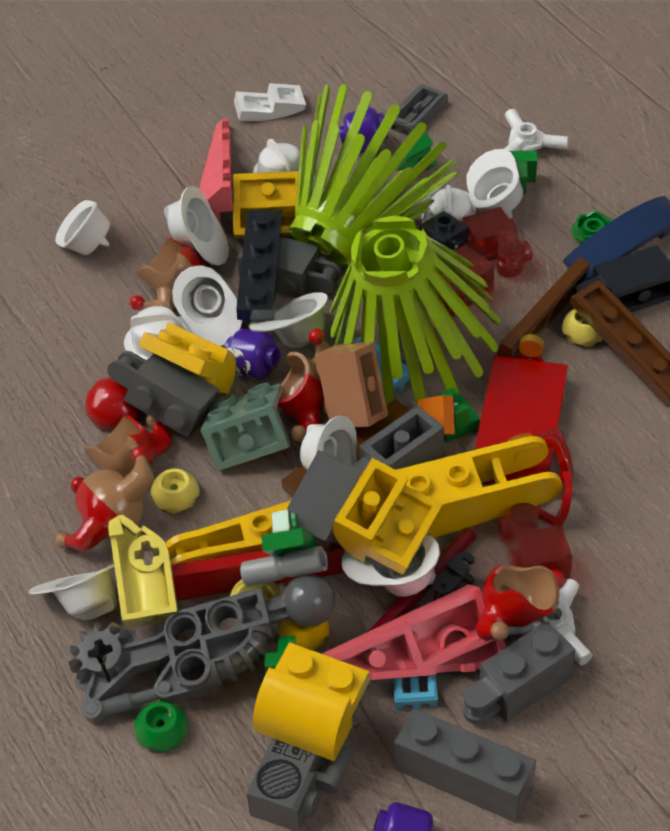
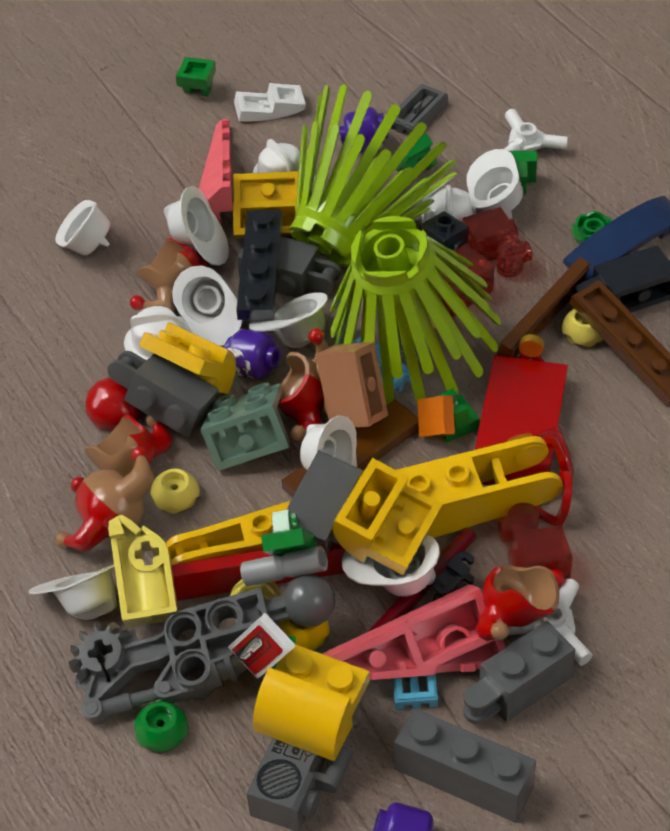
(196, 74): none -> green tile
(261, 645): none -> slope
(405, 442): dark grey brick -> none

